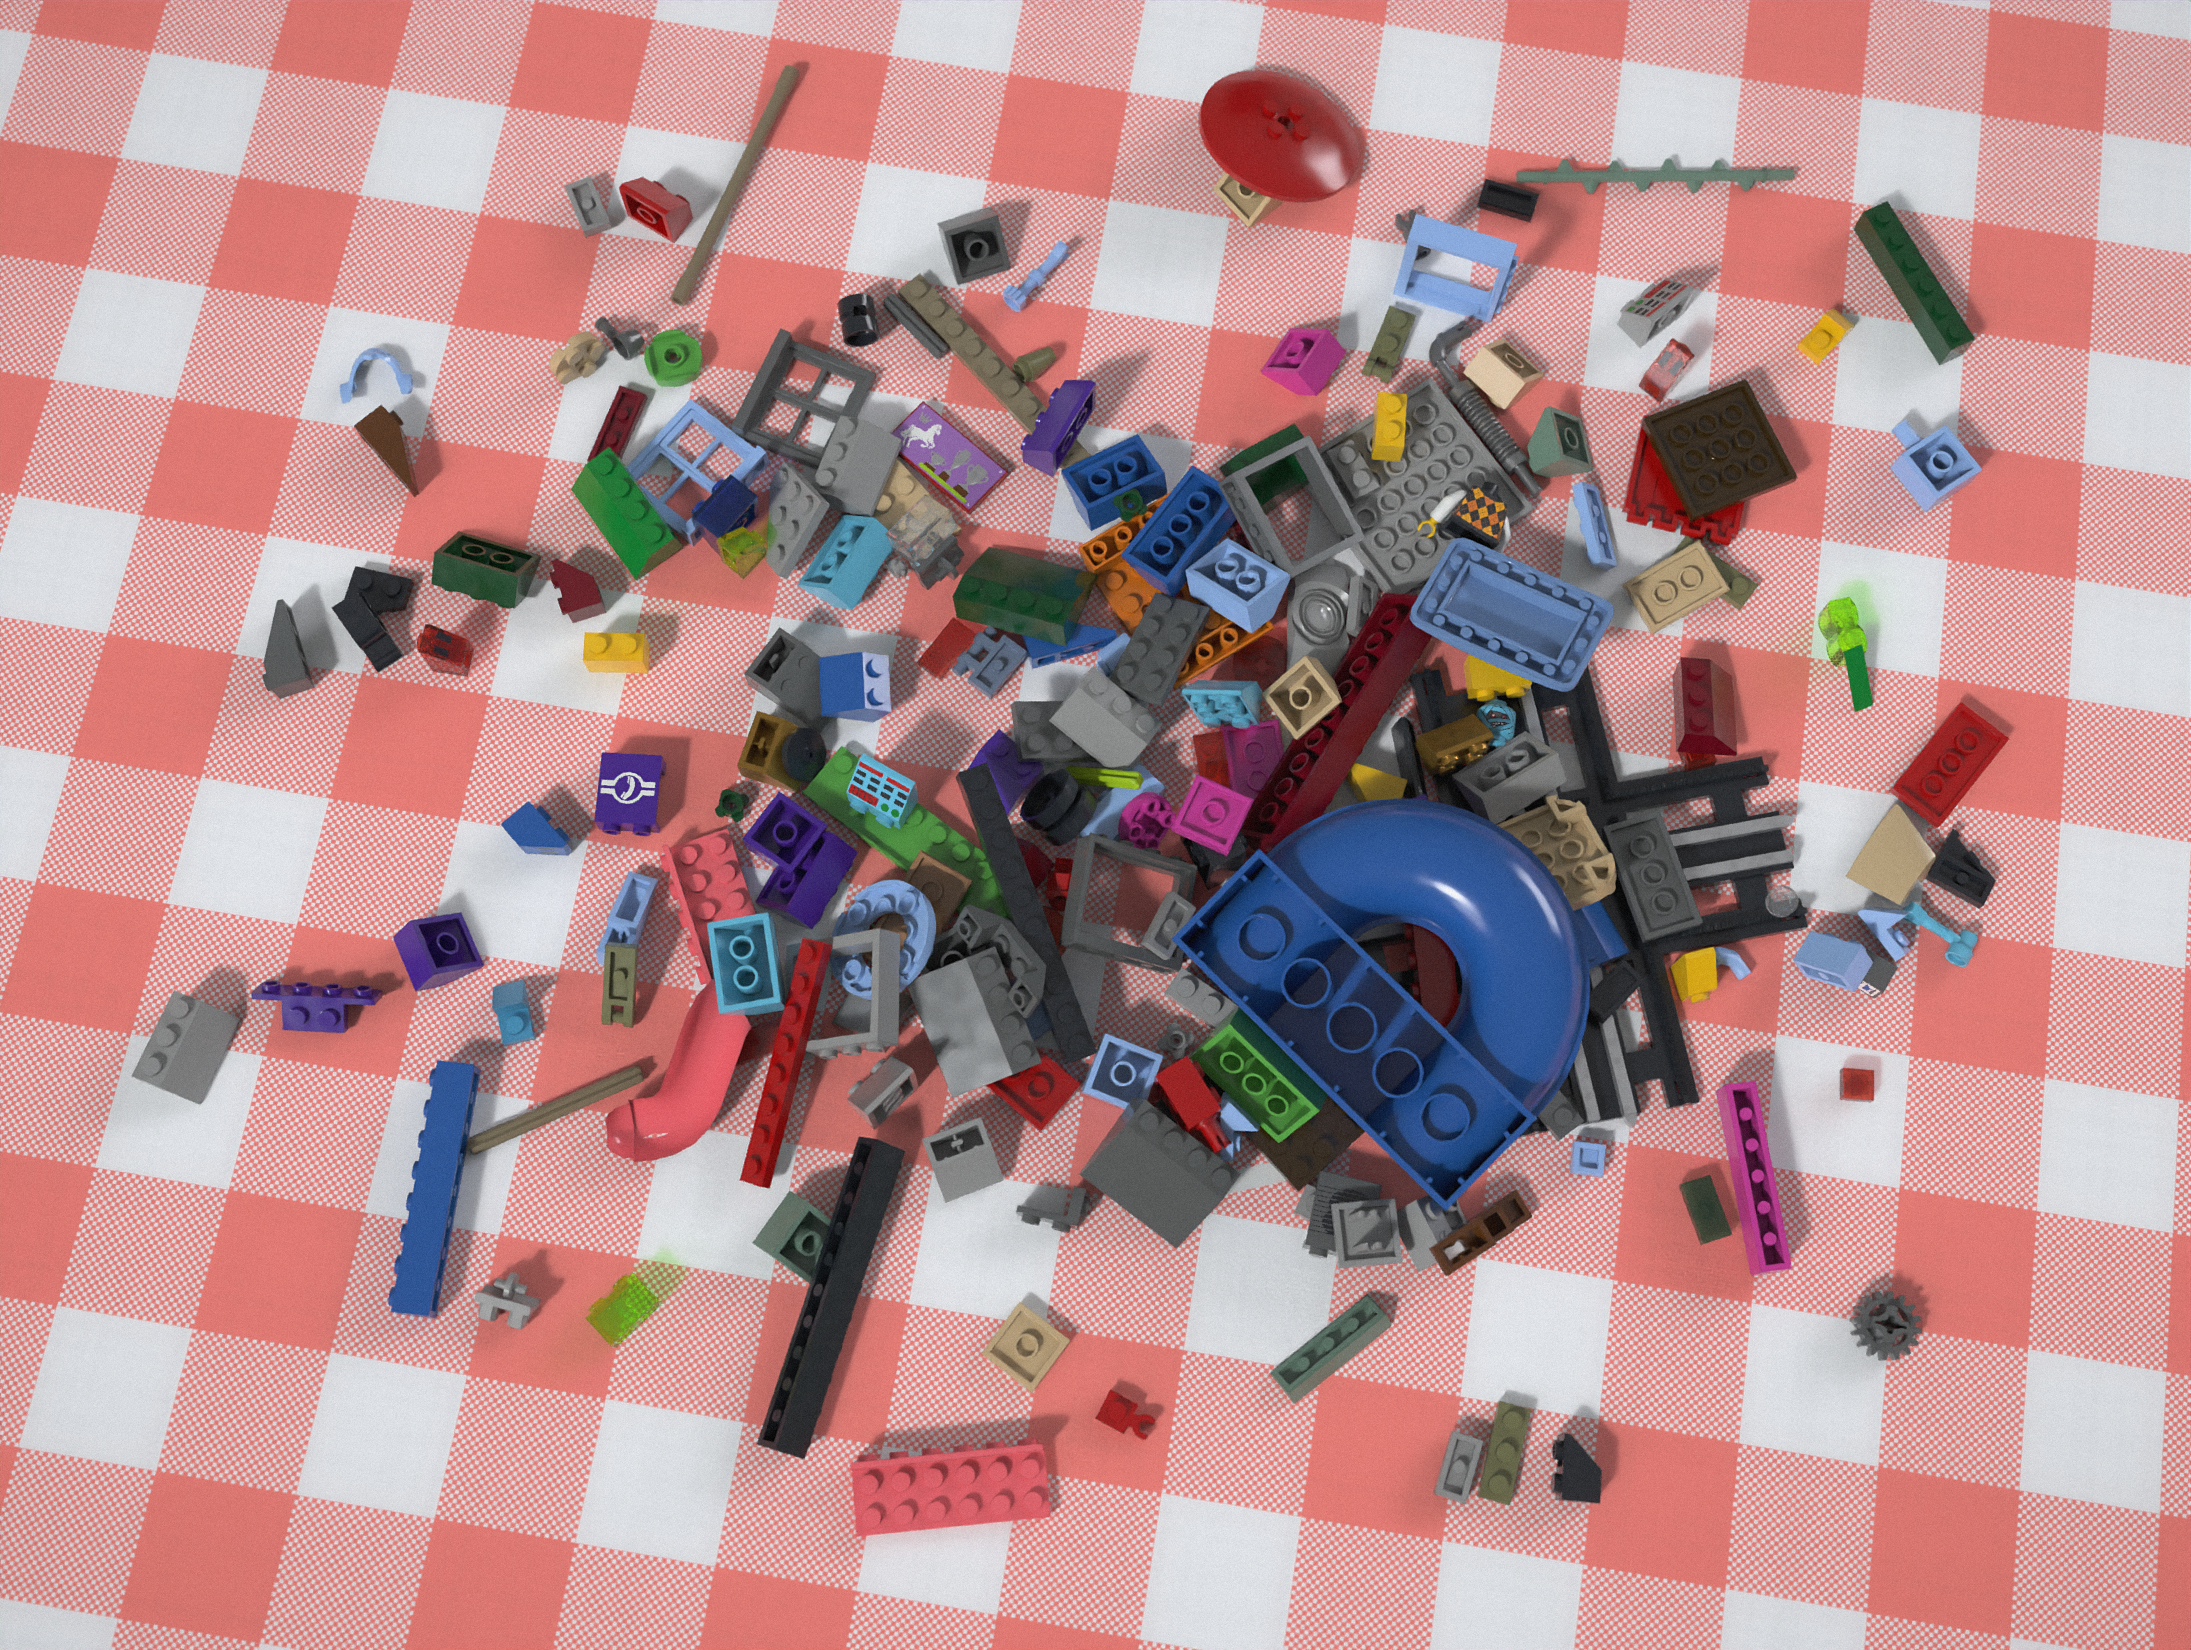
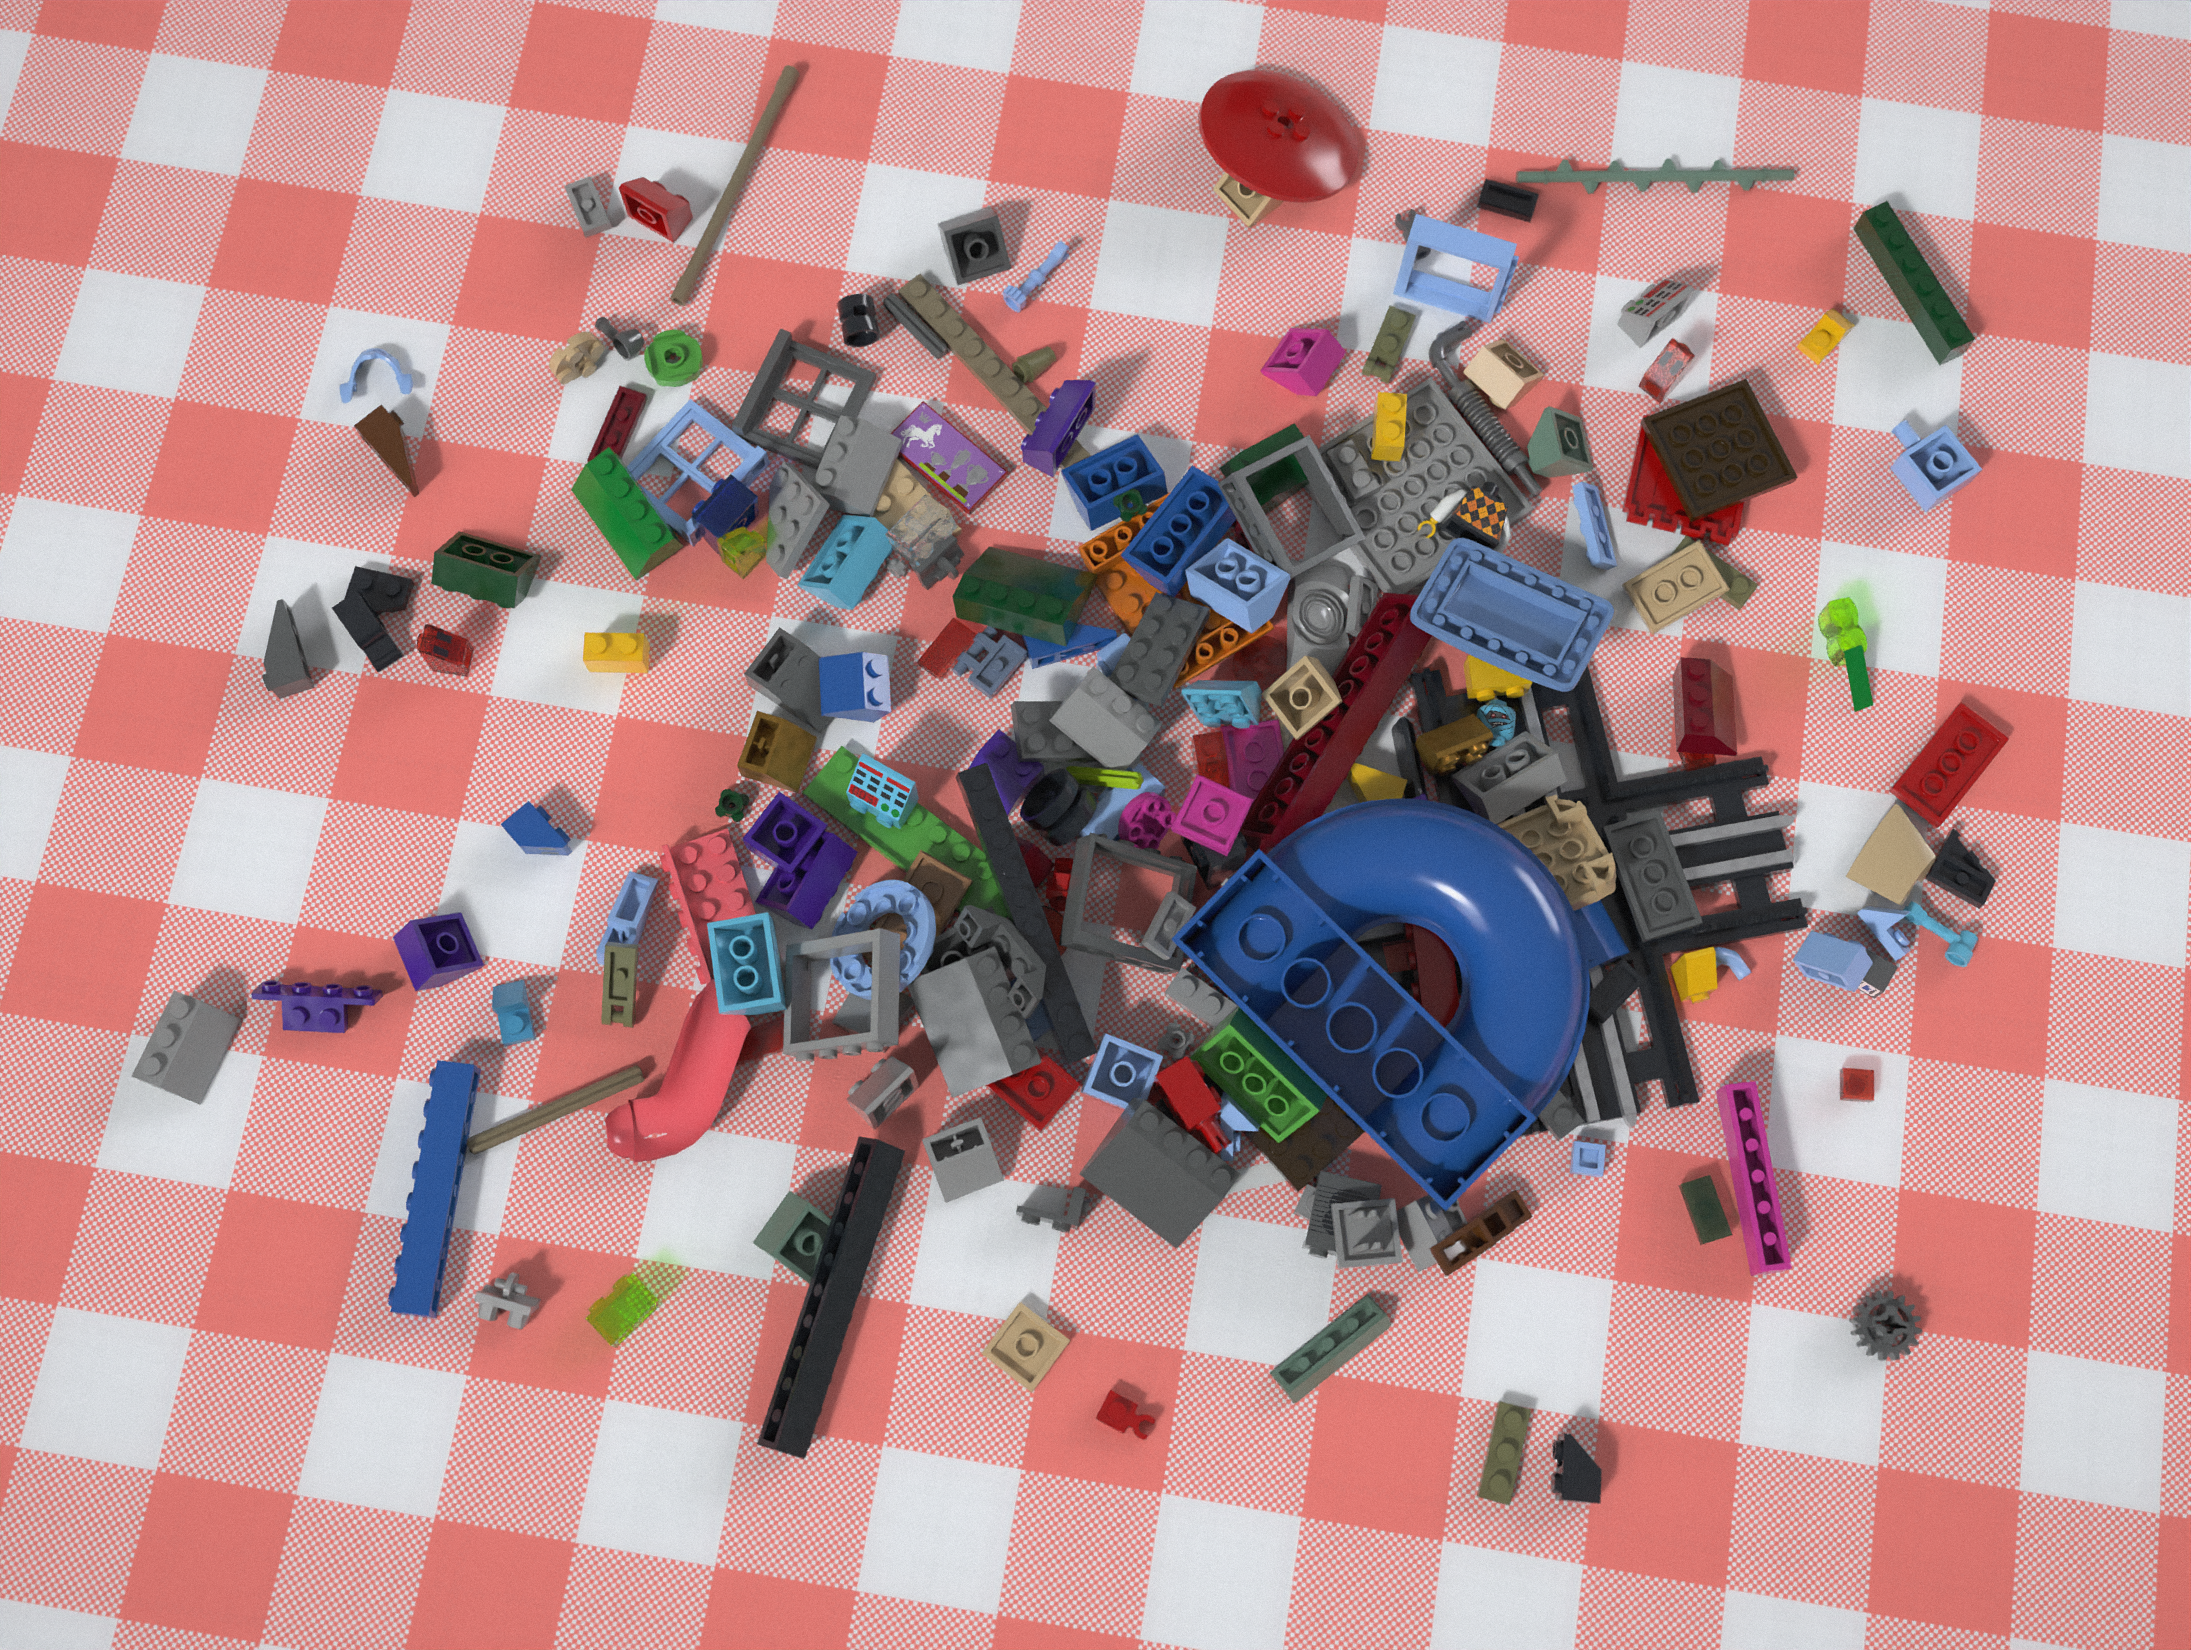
(579, 592): dark red slope -> none
(629, 793): dark purple panel -> none
(786, 1063): red plate -> none
(803, 754): black piece -> none
(950, 1488): coral bracket -> none
(1458, 1467): light grey plate -> none
(1781, 901): clear tile -> none

